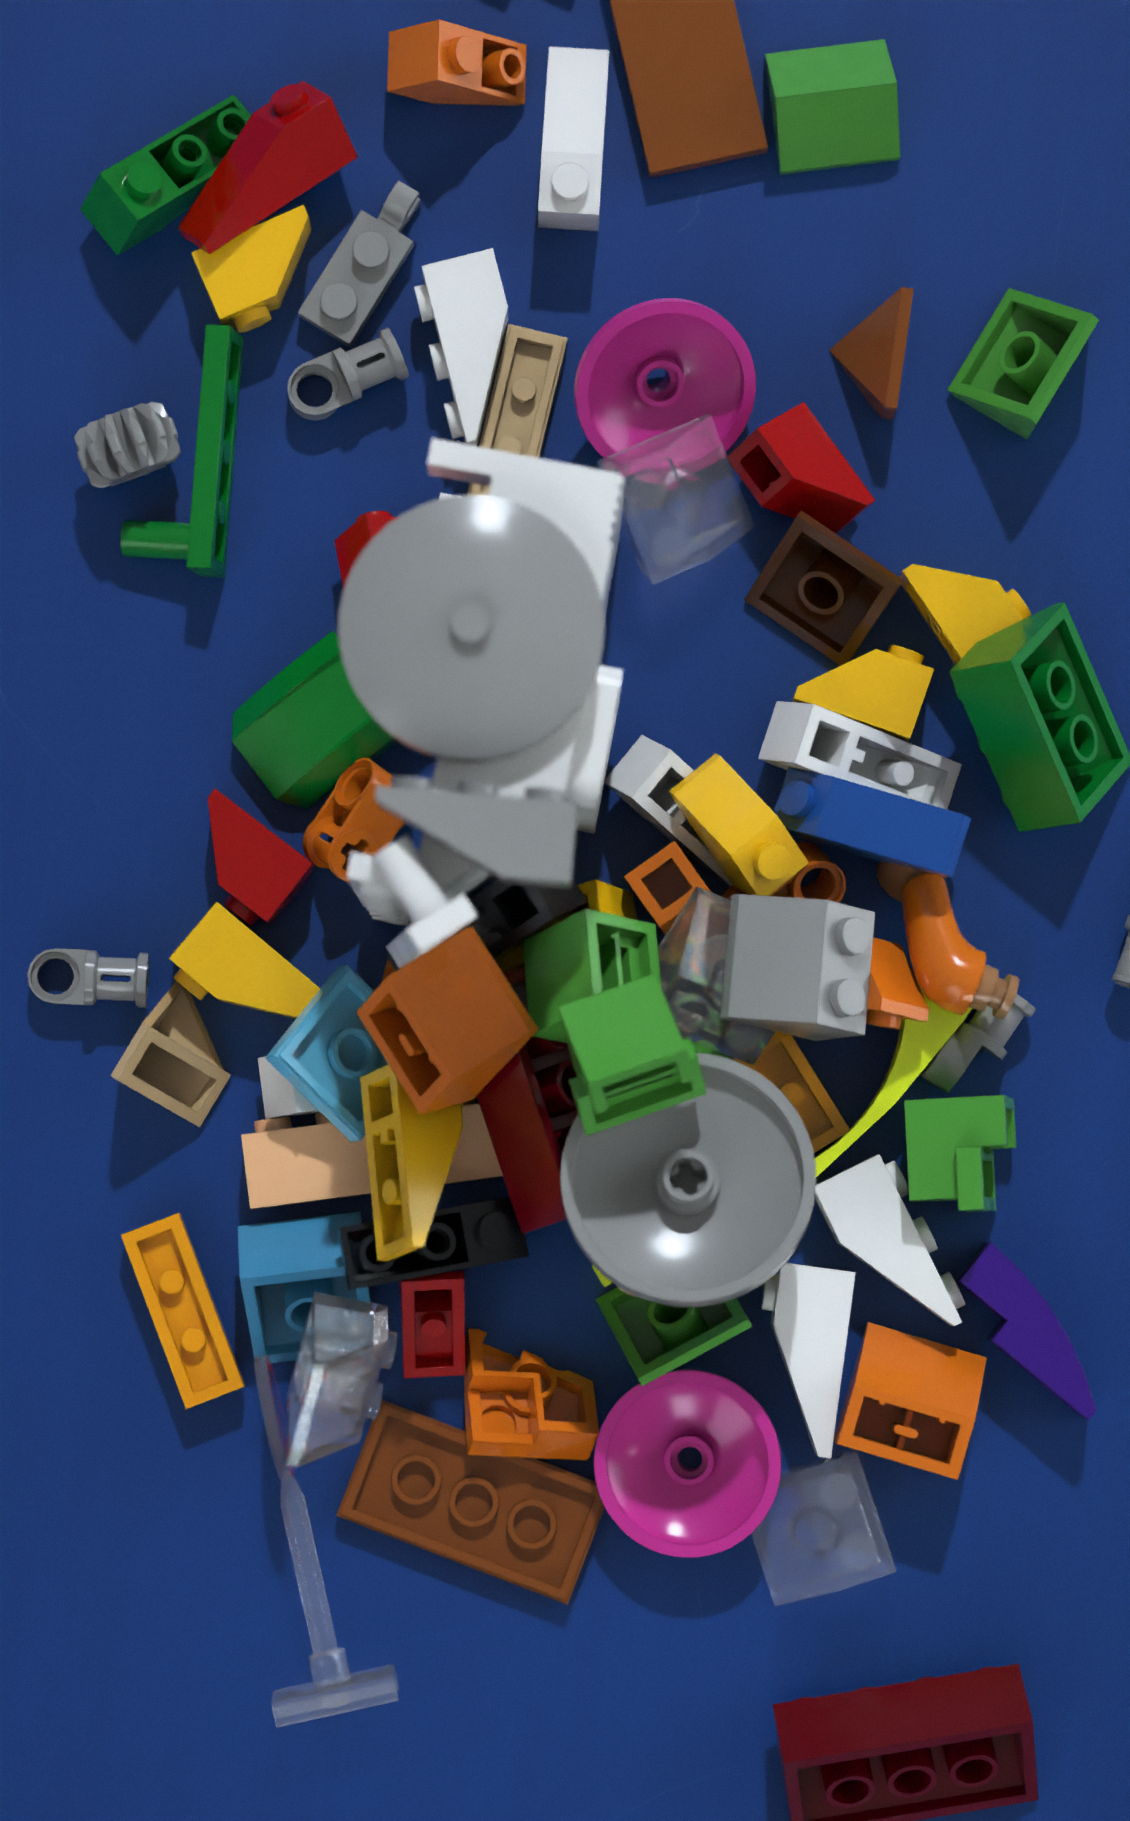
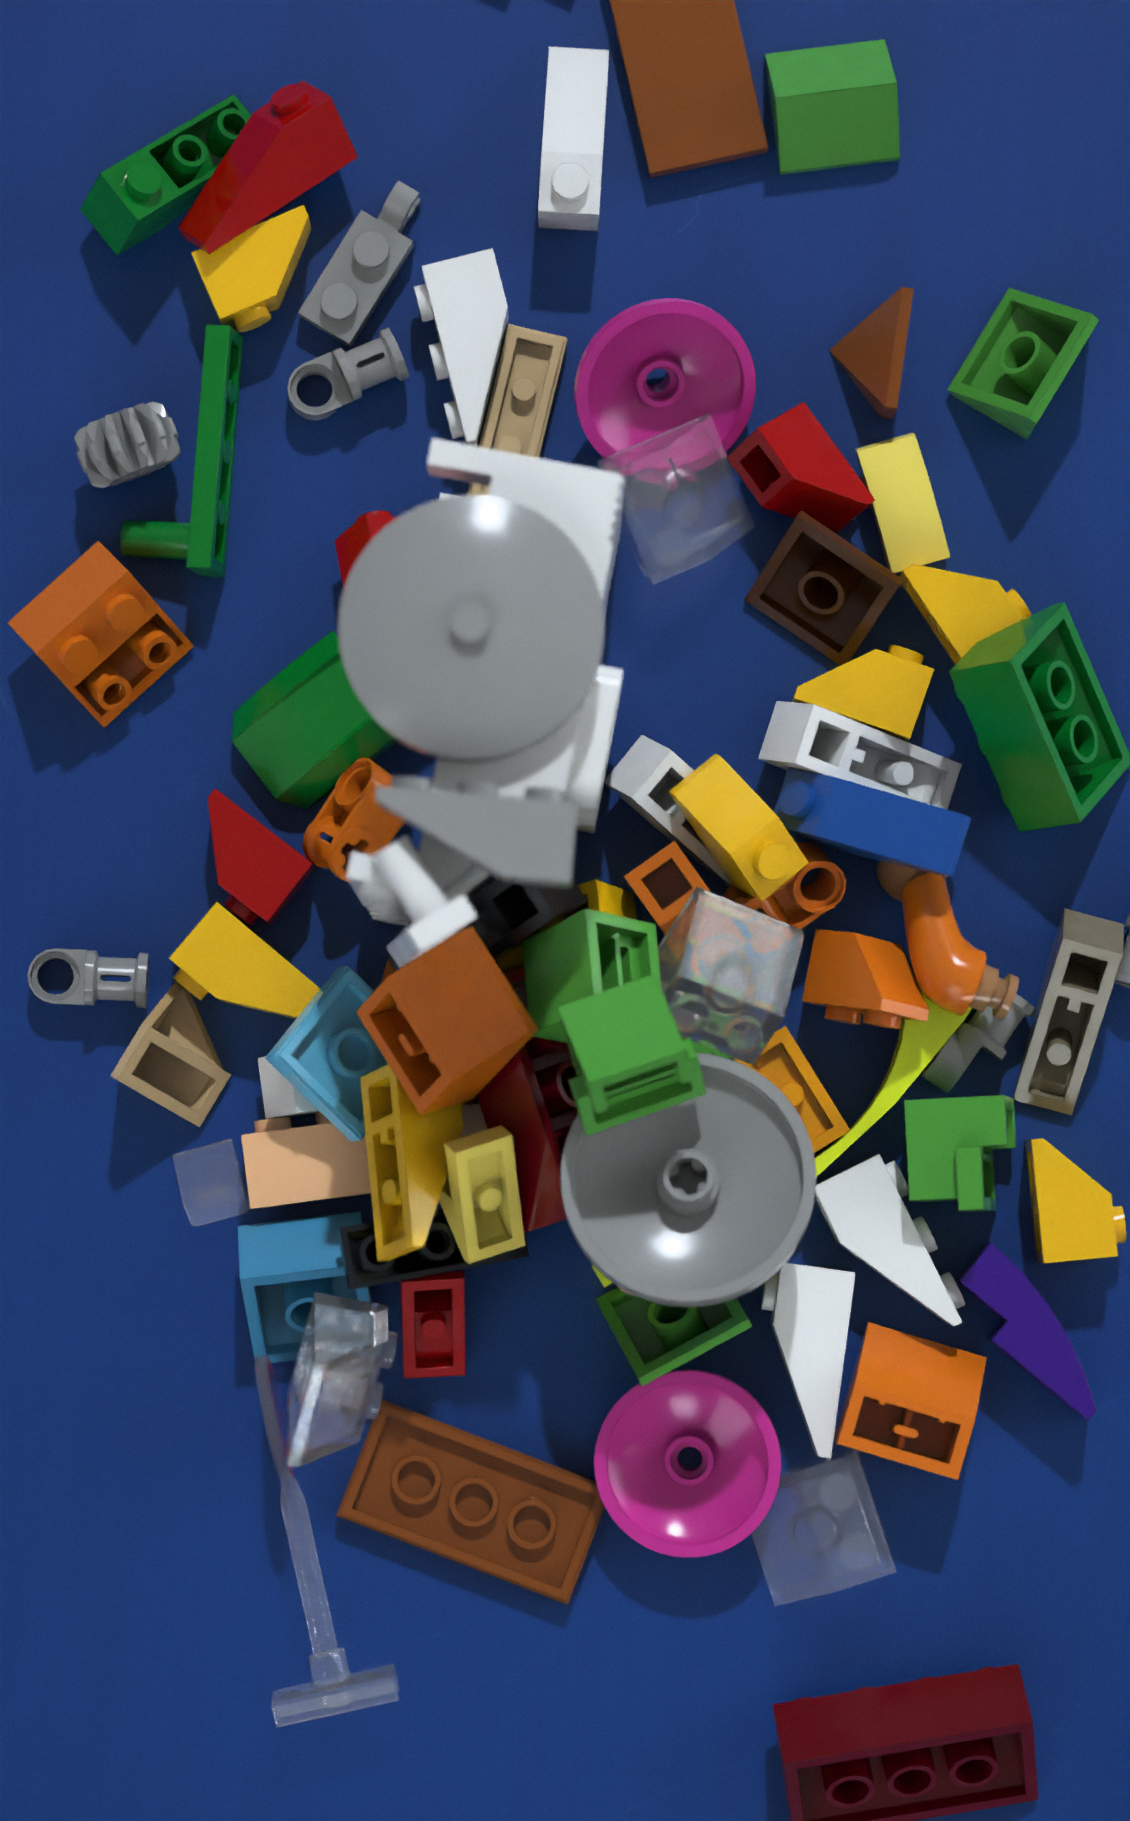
(101, 634): none -> orange slope
(183, 1310): light orange plate -> none
(211, 1183): none -> clear slope
(455, 65): orange slope -> none
(483, 1194): none -> light yellow slope
(525, 1405): orange slope -> none
(798, 966): light grey slope -> none
(903, 502): none -> light yellow slope
(1069, 1010): none -> dark tan slope
(1070, 1209): none -> yellow slope

